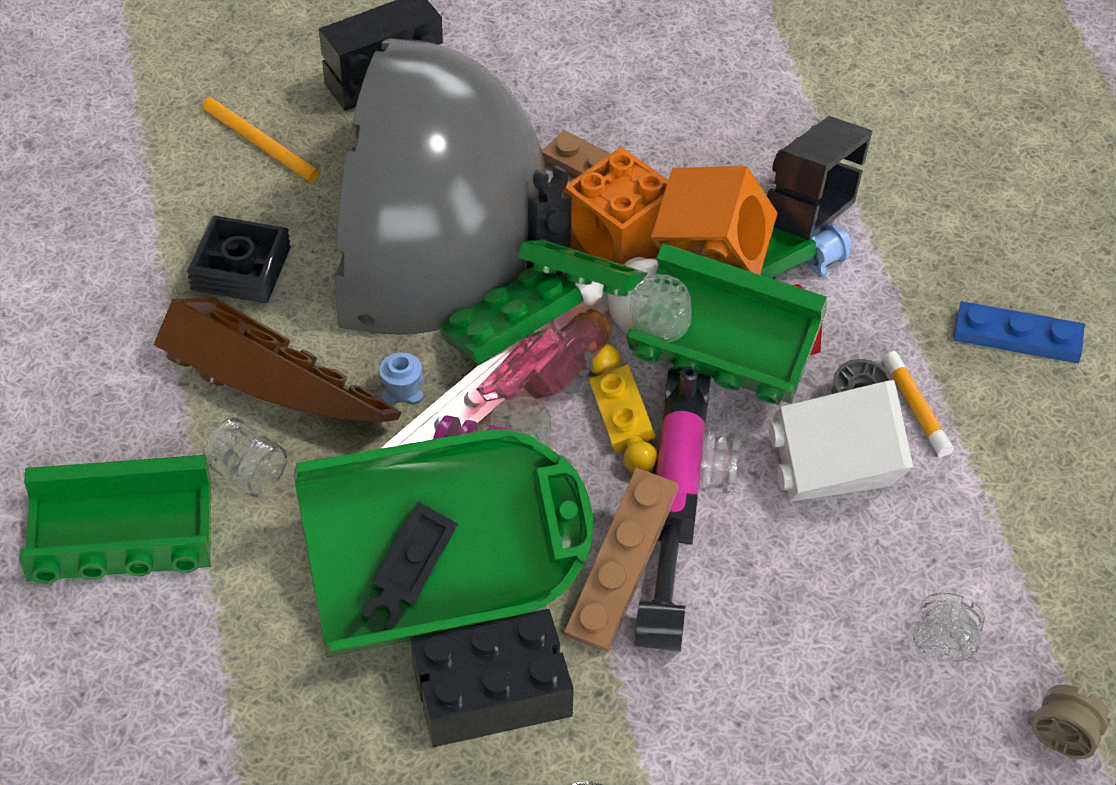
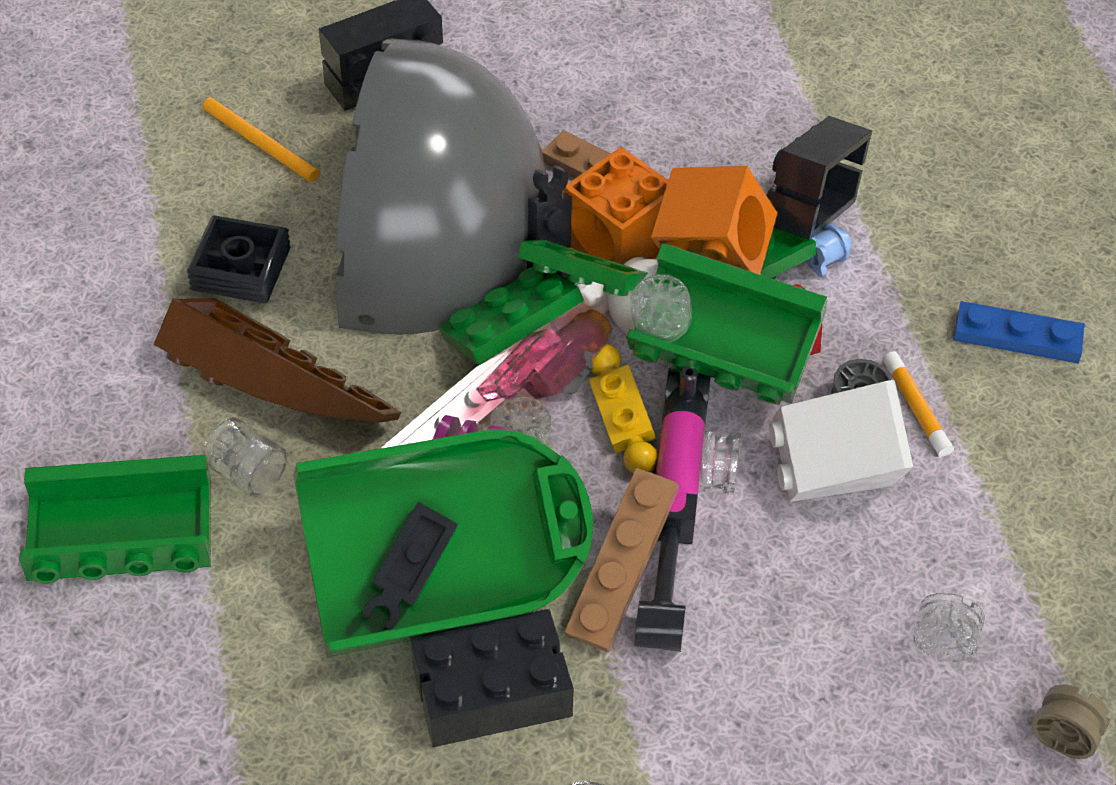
(402, 379): light blue brick -> none

